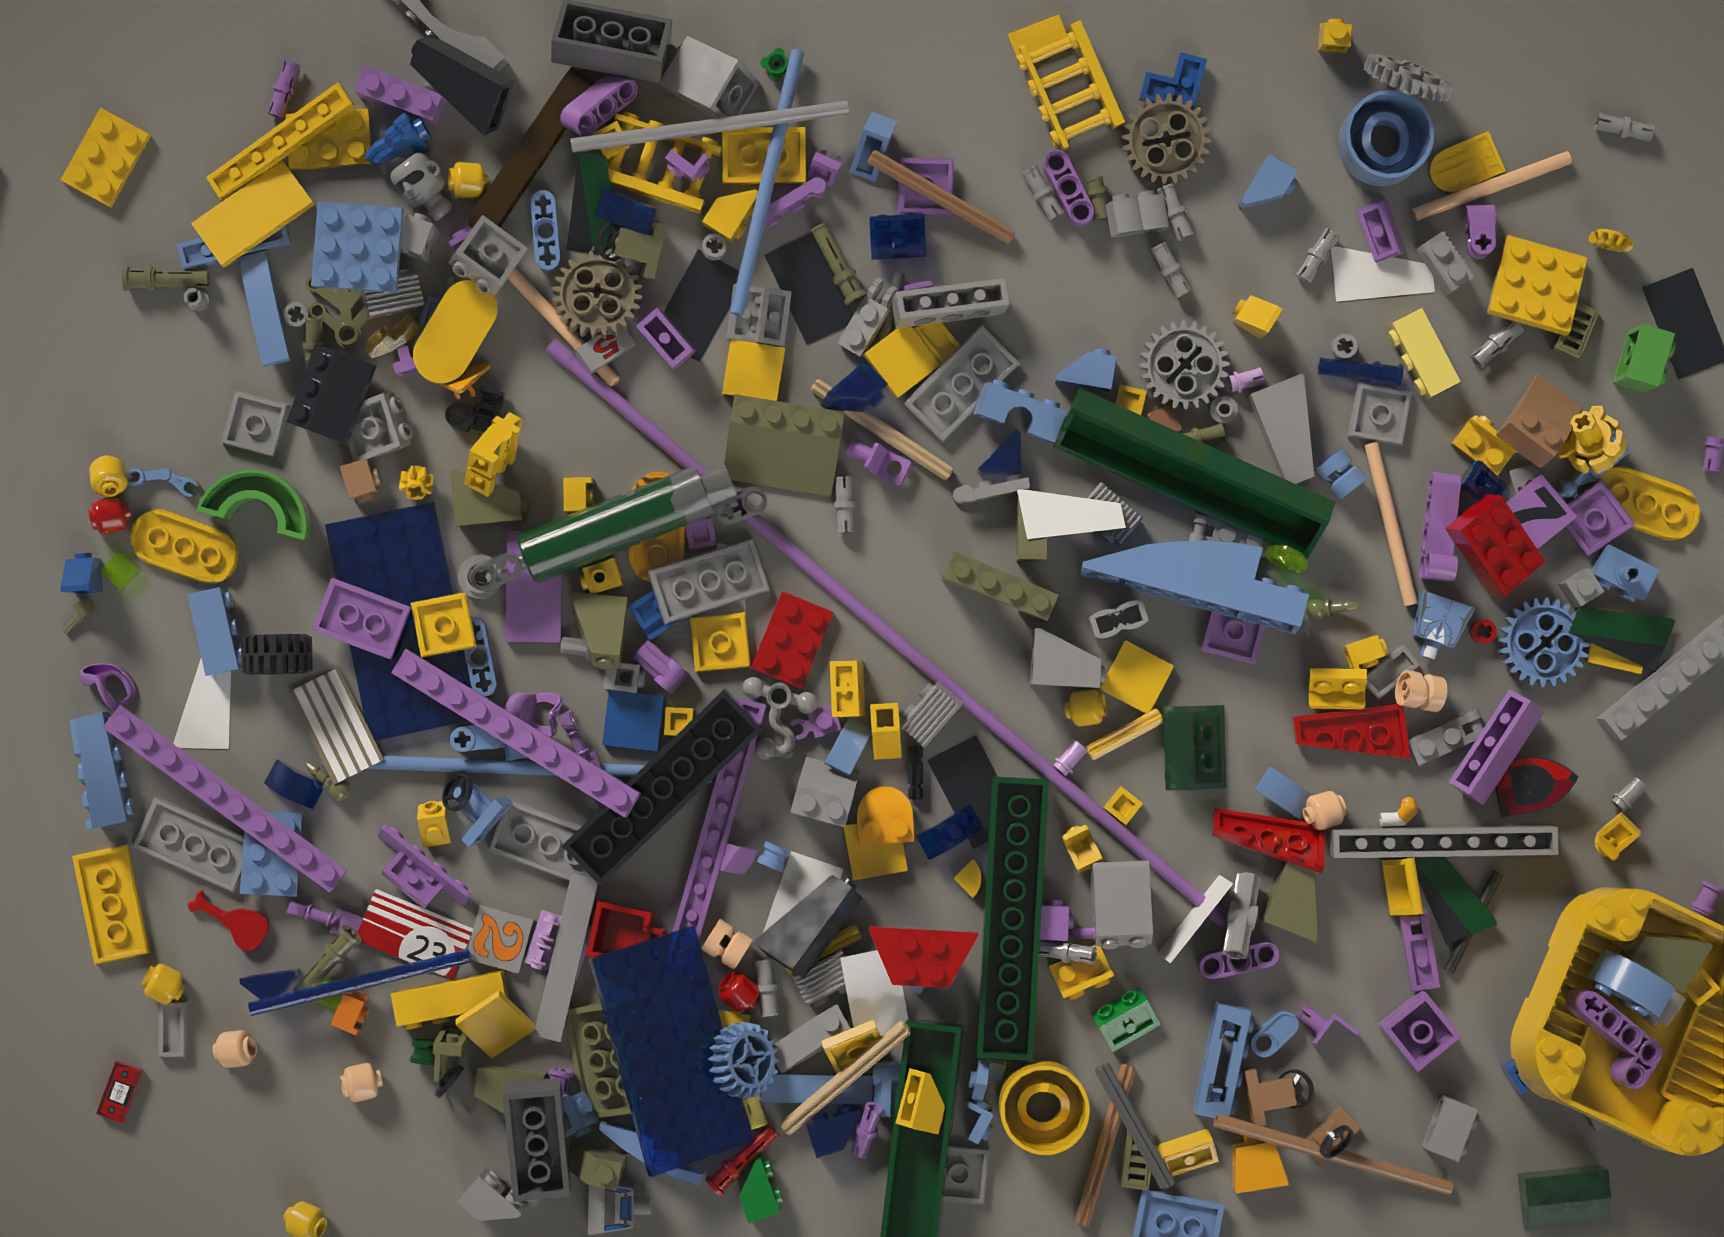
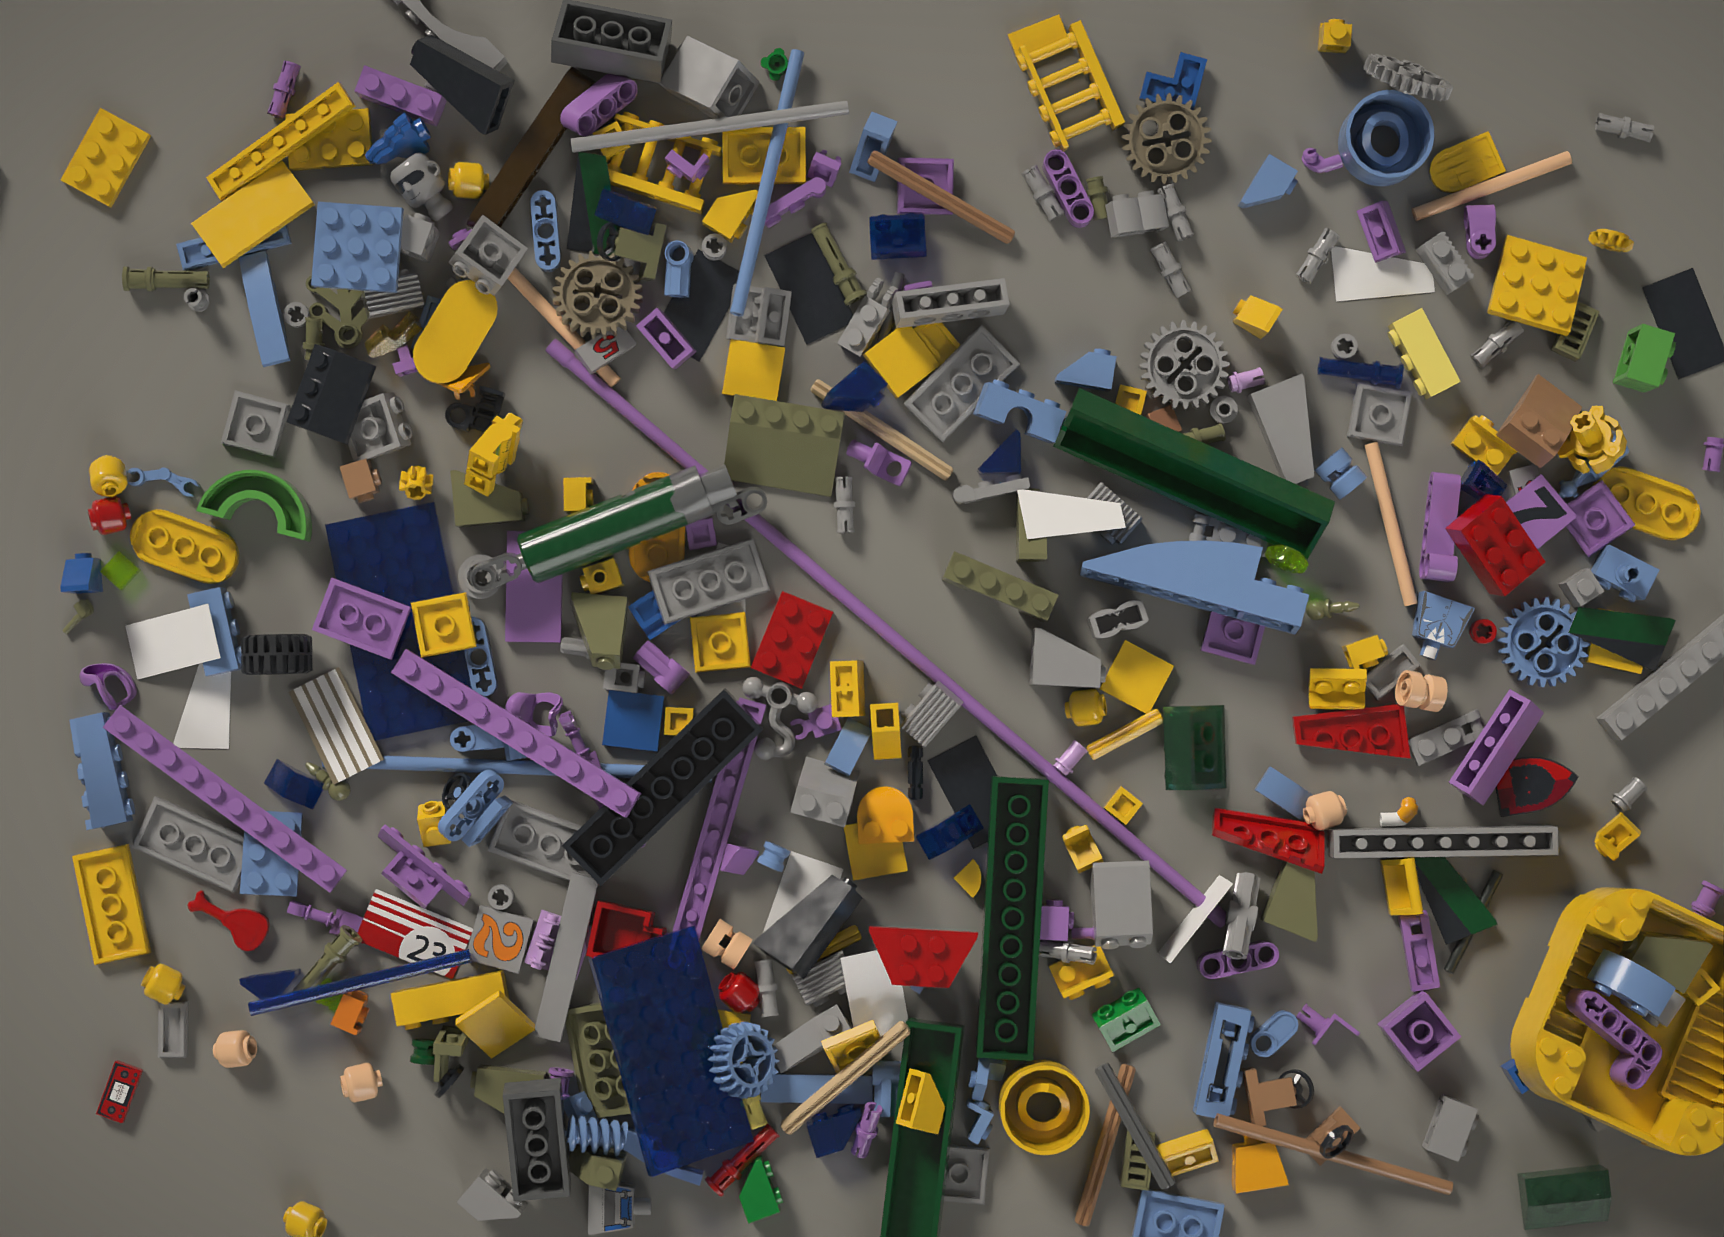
(173, 641): none -> white sticker
(459, 807): none -> medium blue beam
(507, 891): none -> light grey bush
(596, 1134): none -> medium blue piece
(677, 272): none -> medium blue piece
(1318, 164): none -> medium lavender arm

